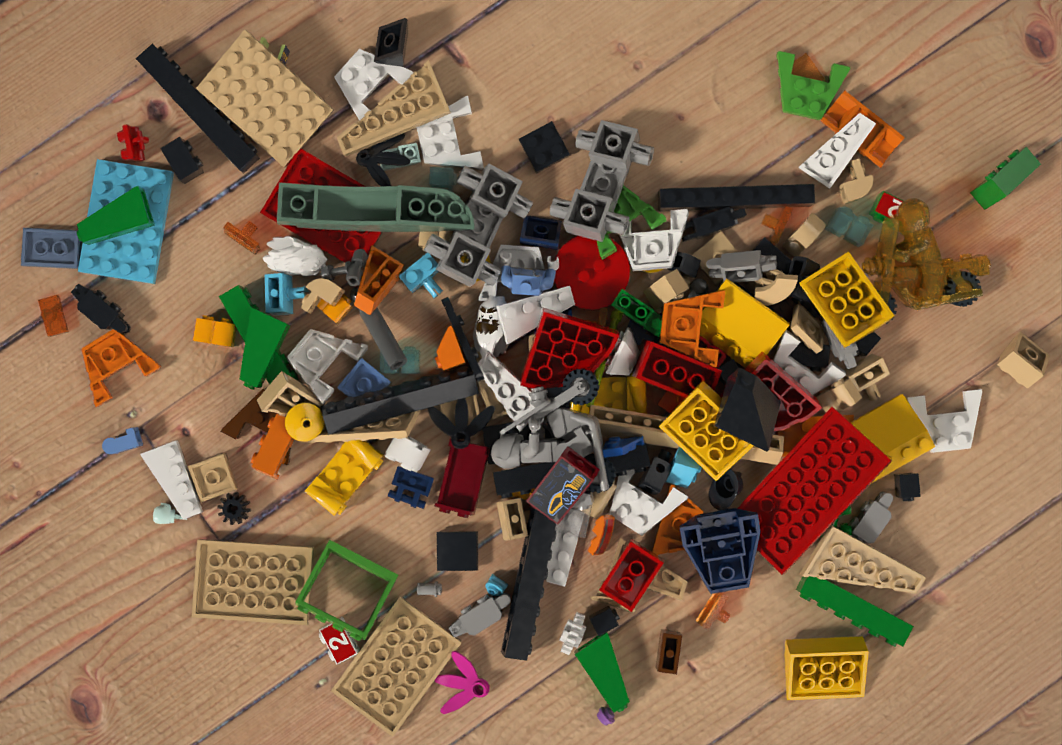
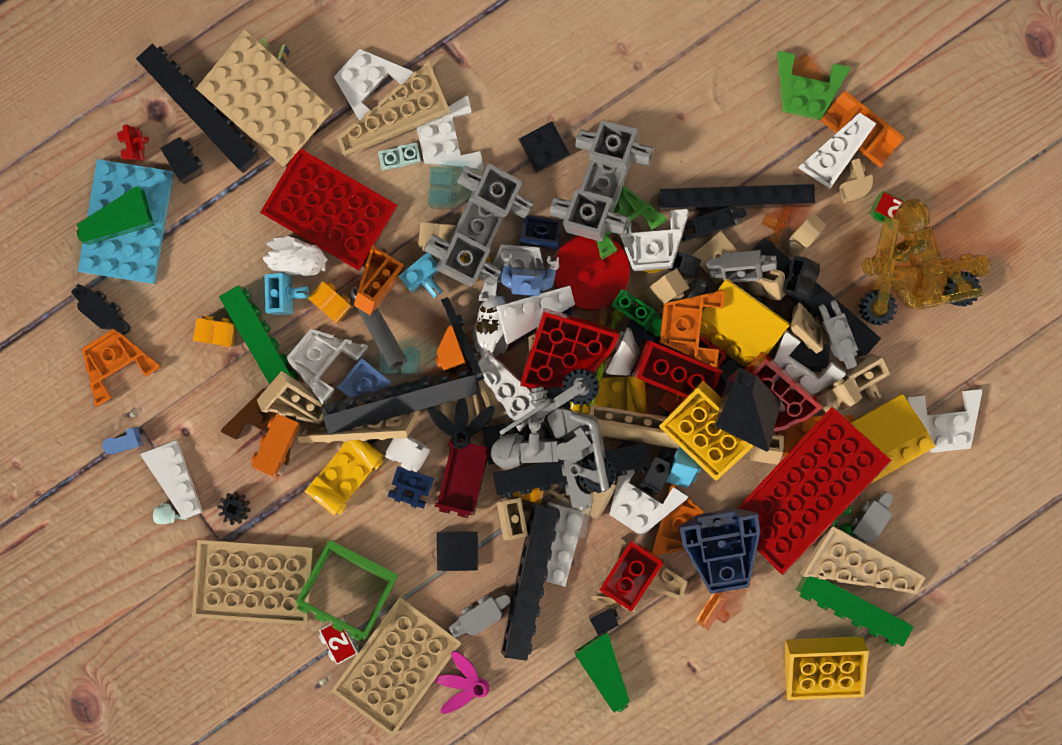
(50, 248): sand blue tile -> none
(53, 316): clear orange tile -> none
(213, 477): tan plate -> none
(243, 236): clear orange tile -> none
(261, 347): green slope -> none
(296, 417): yellow dish -> none
(321, 289): tan brick -> none
(352, 268): dark grey bar -> none
(371, 157): black plant -> none
(372, 208): sand green slope -> none
(392, 43): black slope -> none
(429, 589): light grey pin -> none
(495, 586): medium azure plate -> none
(563, 485): panel -> none
(573, 633): white gear -> none
(603, 530): slope -> none
(606, 716): medium lavender plate -> none
(618, 446): blue wing -> none
(668, 651): reddish brown brick -> none
(725, 489): black piece -> none
(777, 290): tan tile -> none
(847, 300): yellow slope -> none
(858, 229): clear light blue piece -> none
(907, 486): black brick -> none
(1006, 178): green wedge -> none
(1024, 360): tan slope -> none

